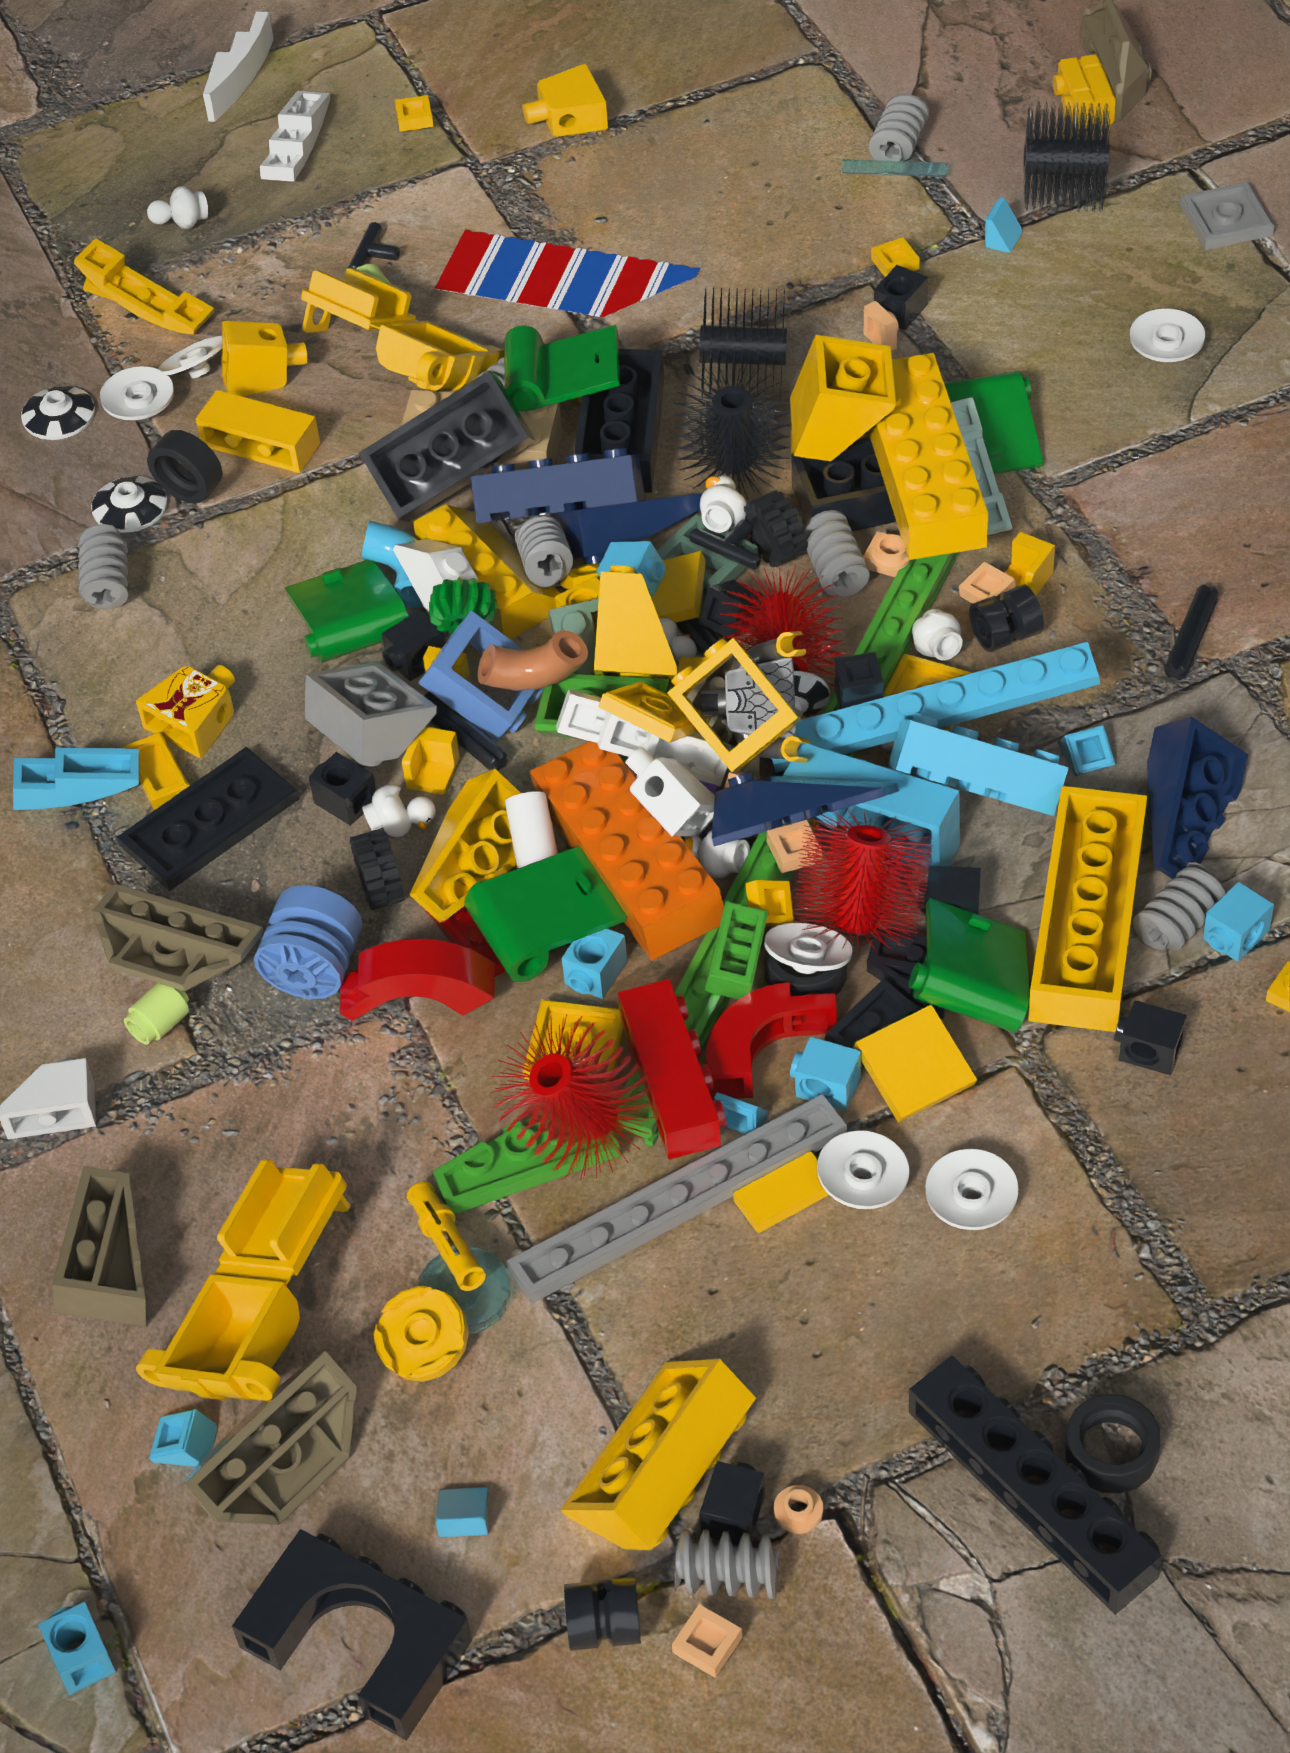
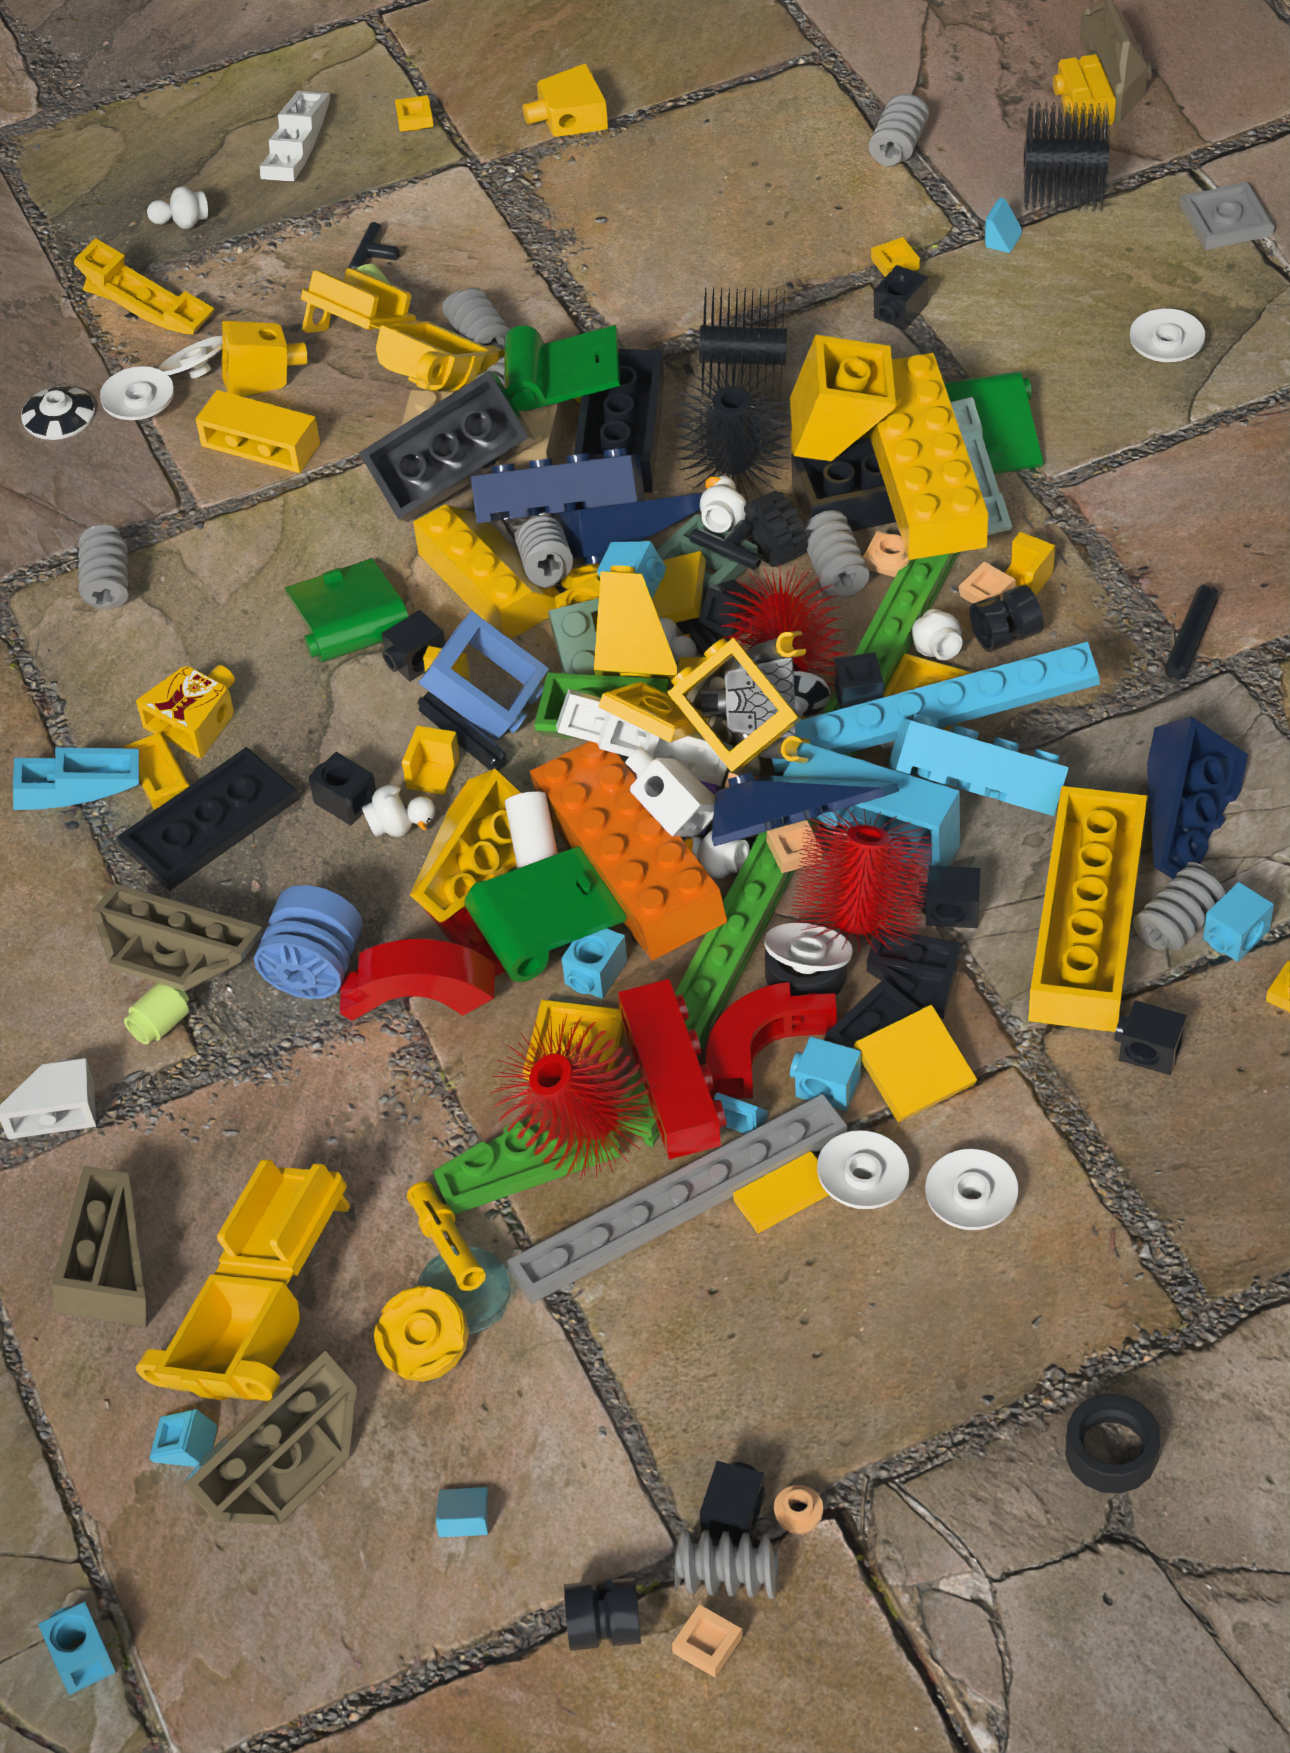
(129, 503): dish -> none
(195, 456): black tyre -> none
(236, 69): white slope -> none
(320, 1577): black arch -> none
(366, 711): light grey slope -> none
(377, 869): black tyre -> none
(379, 548): medium azure cylinder -> none
(430, 563): white slope -> none
(456, 598): green gear -> none
(475, 317): none -> light grey piece
(533, 667): nougat cylinder -> none
(555, 275): sticker -> none
(660, 1453): yellow slope -> none
(730, 977): bright green slope -> none
(774, 898): yellow plate -> none
(880, 325): light nougat plate -> none
(902, 168): clear light blue bar -> none
(973, 967): green door -> none
(1087, 750): medium azure slope -> none
(1110, 1576): black brick -> none

